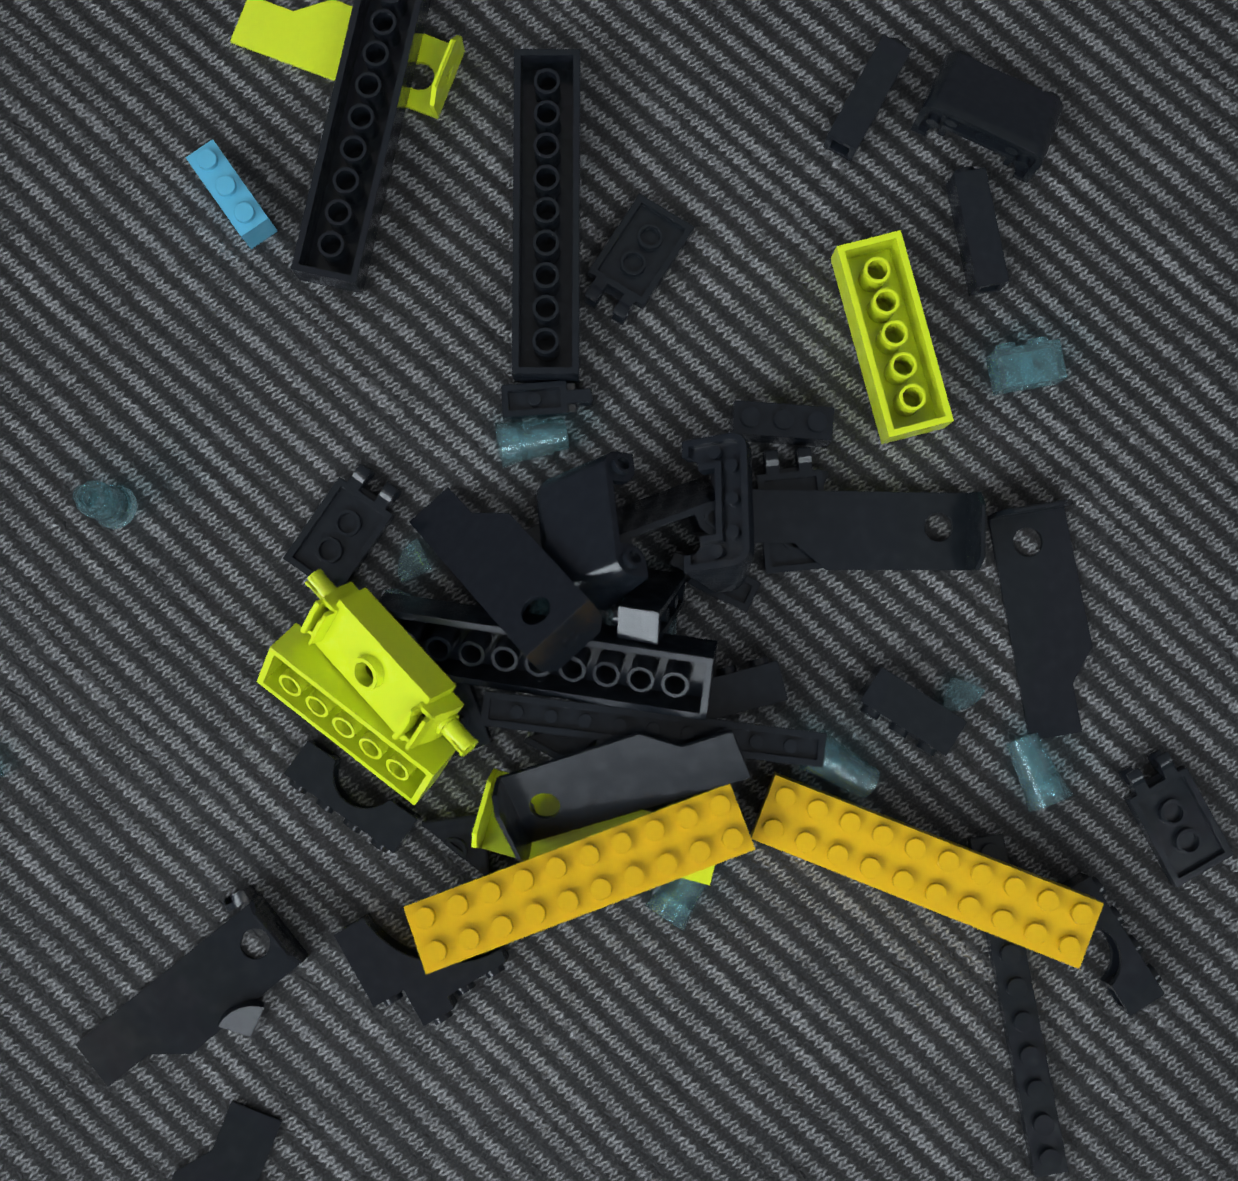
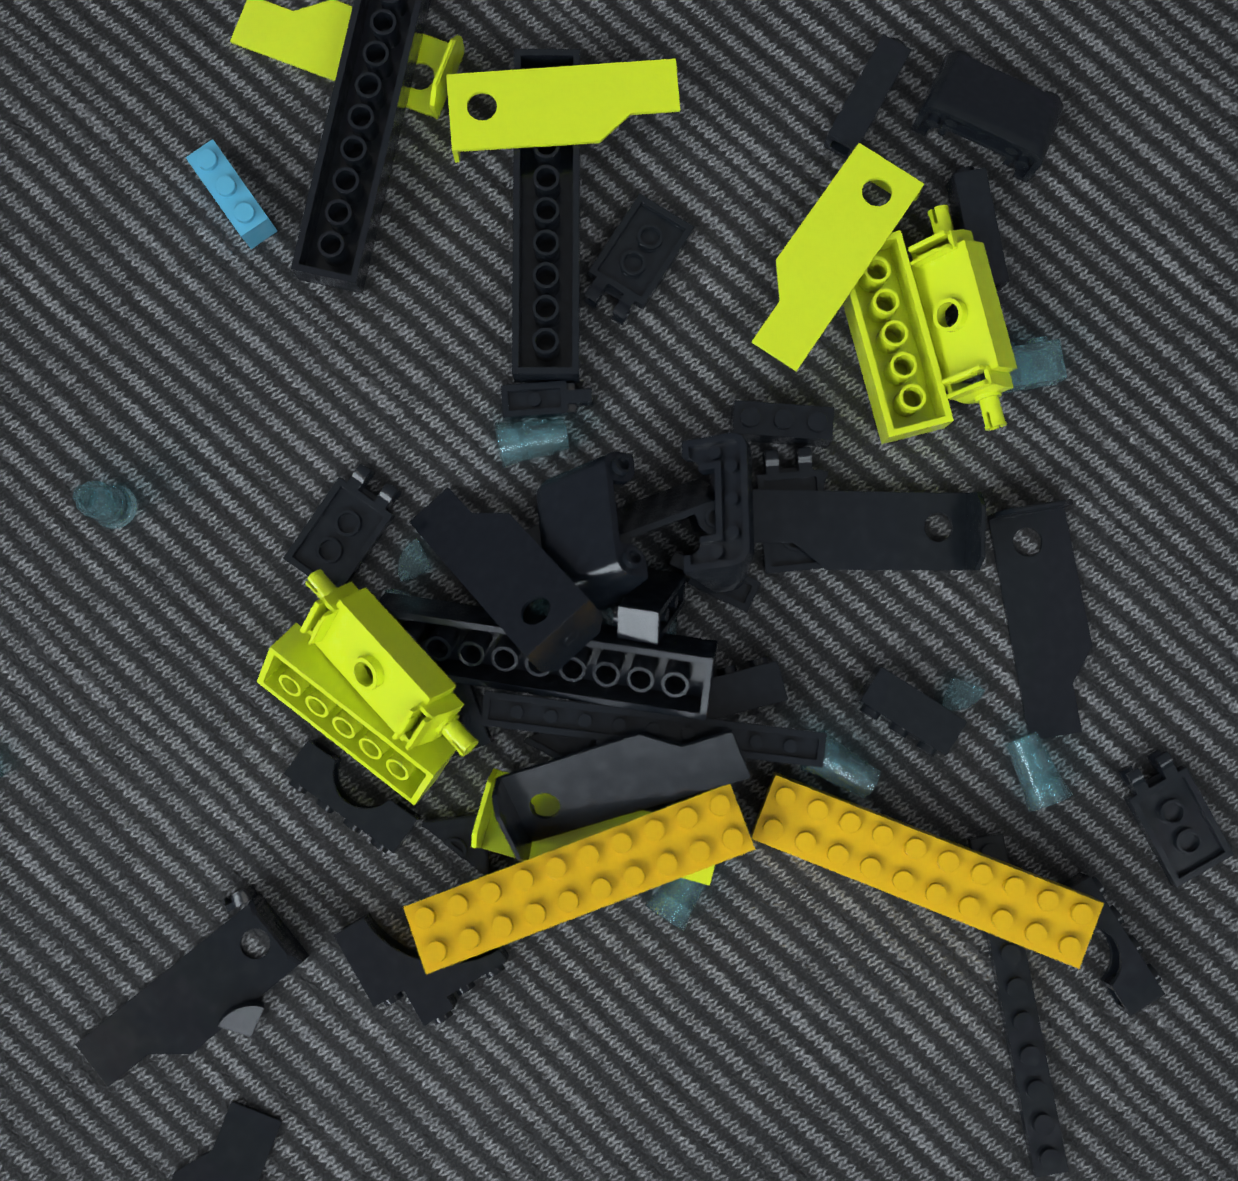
(558, 103): none -> neon yellow piece
(832, 253): none -> neon yellow piece
(956, 271): none -> neon yellow brick

